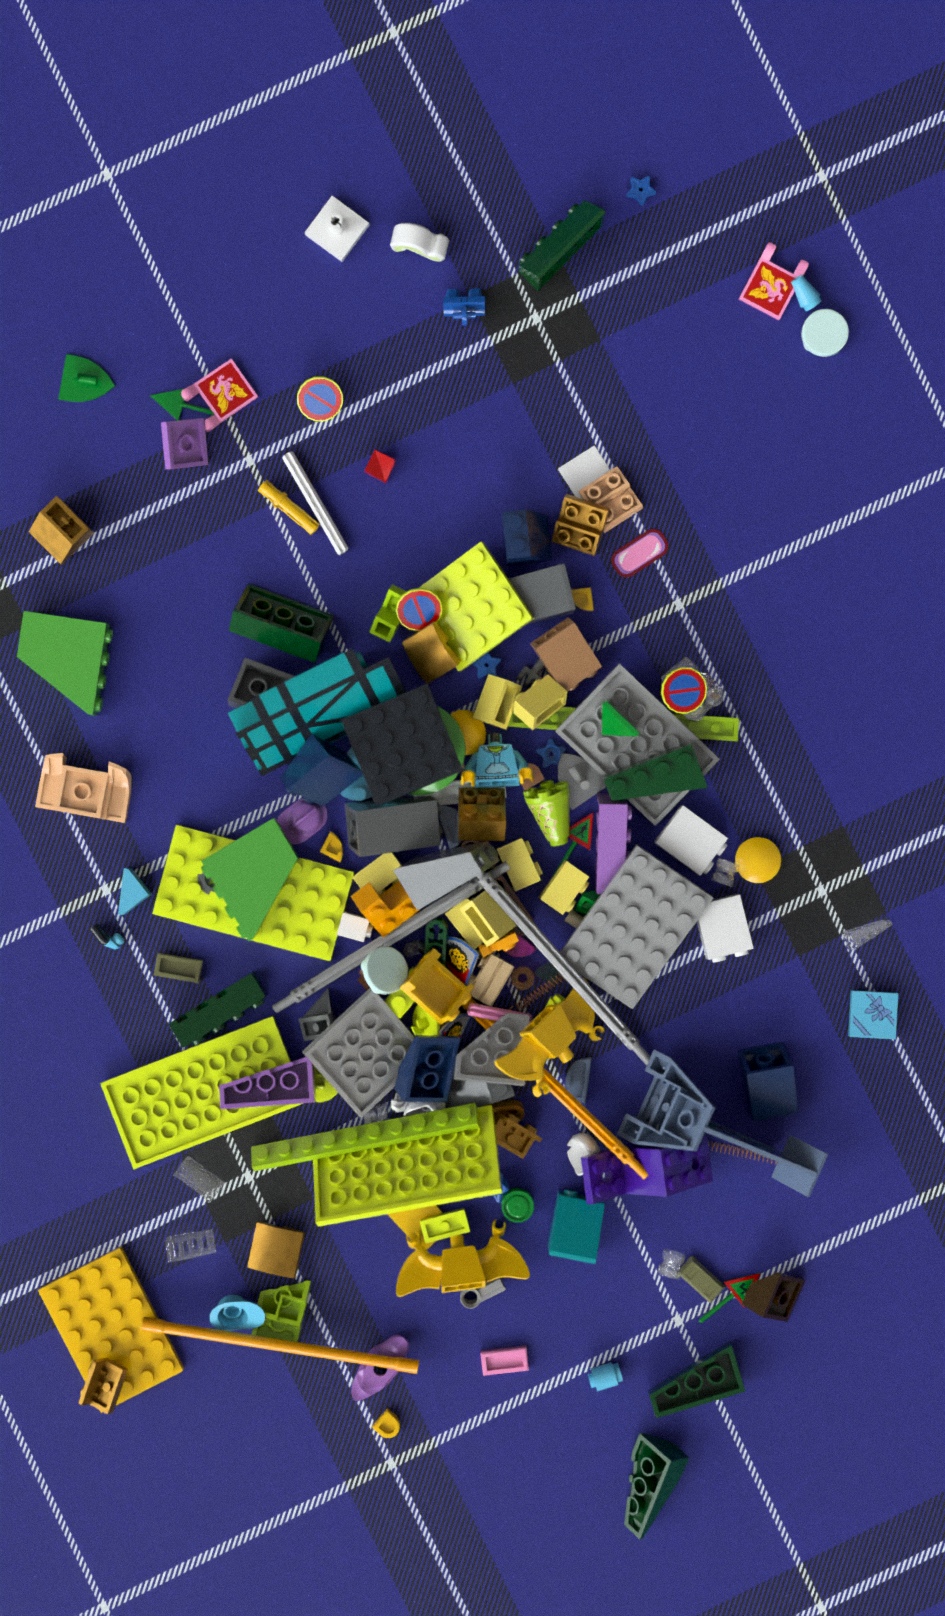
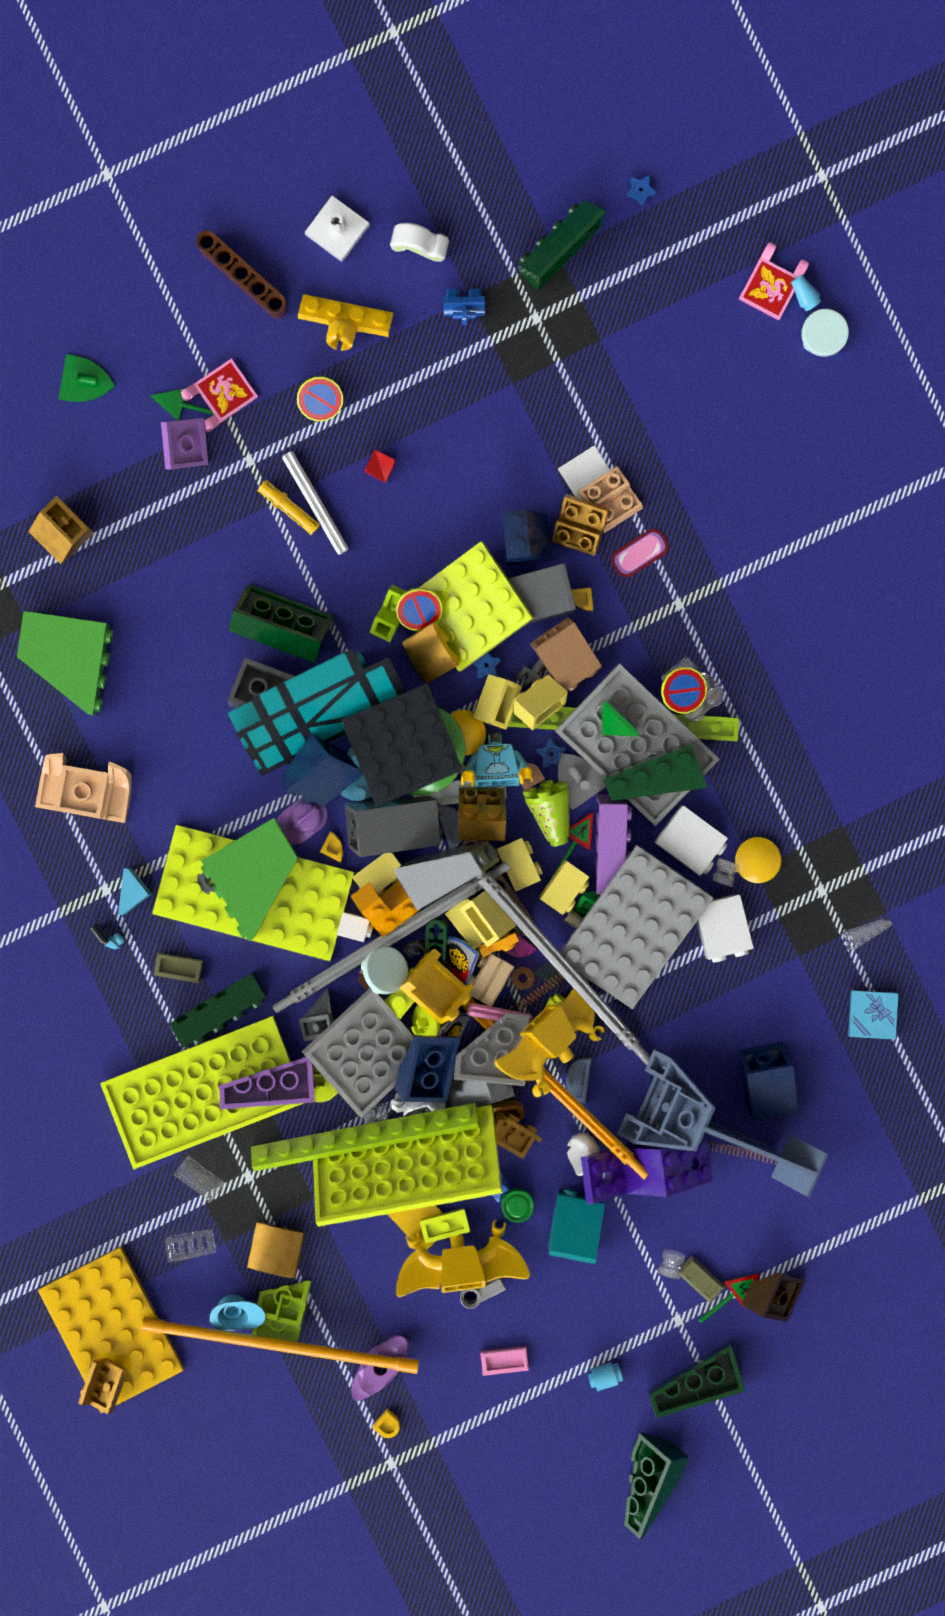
(236, 265): none -> reddish brown beam
(344, 319): none -> yellow plate

